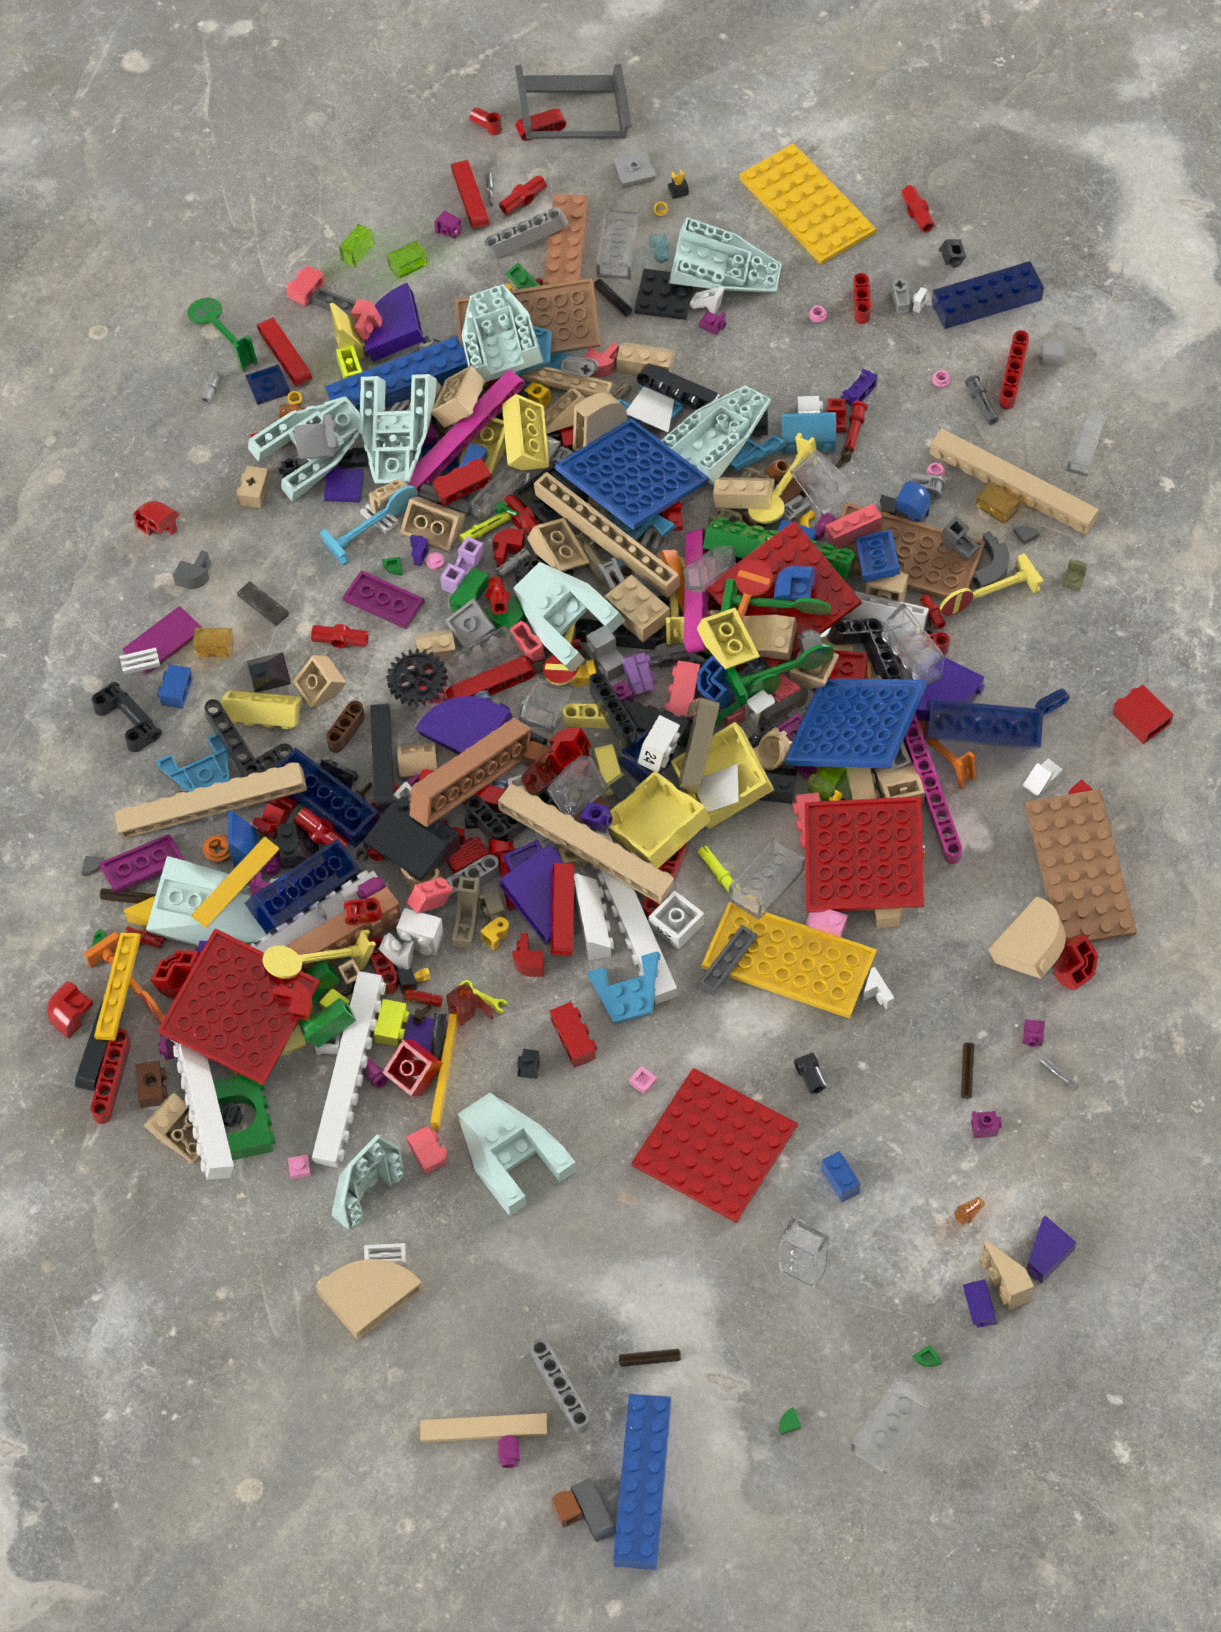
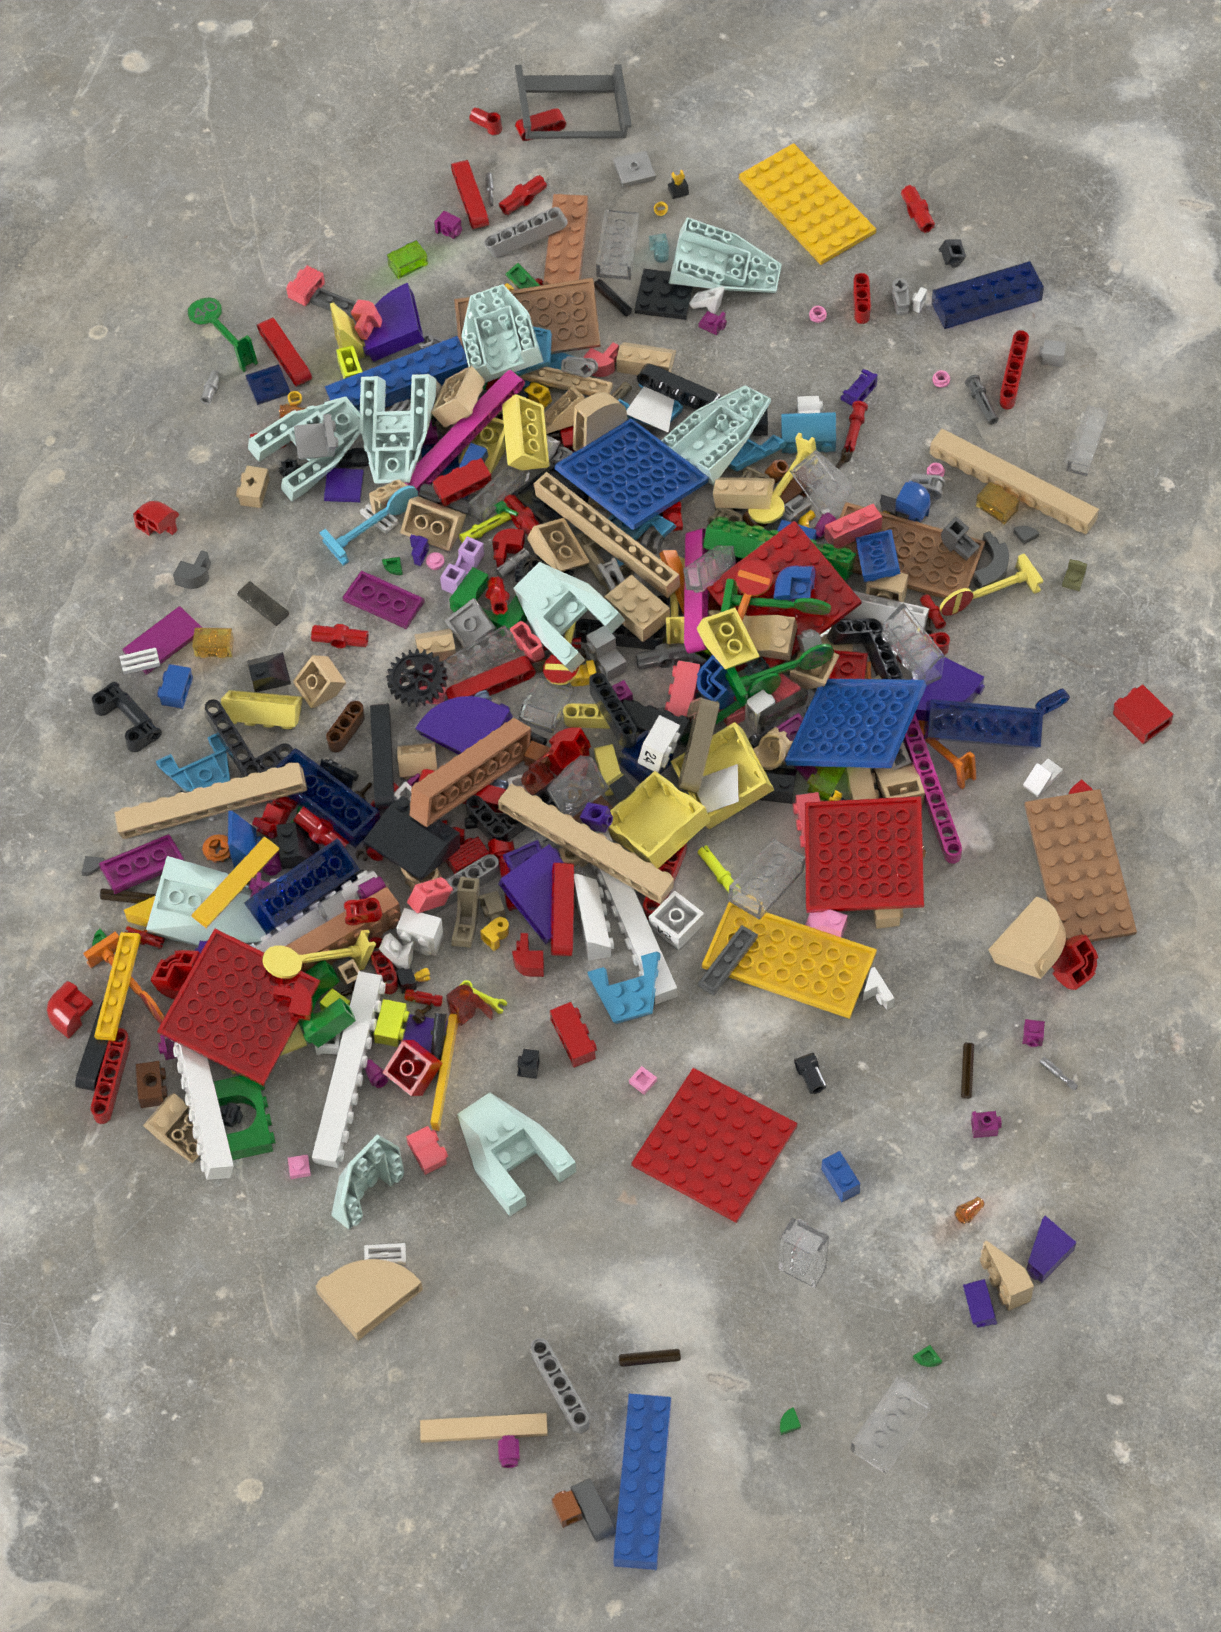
(356, 245): clear neon green brick -> none
(638, 673): medium lavender brick -> none
(839, 407): red slope -> none

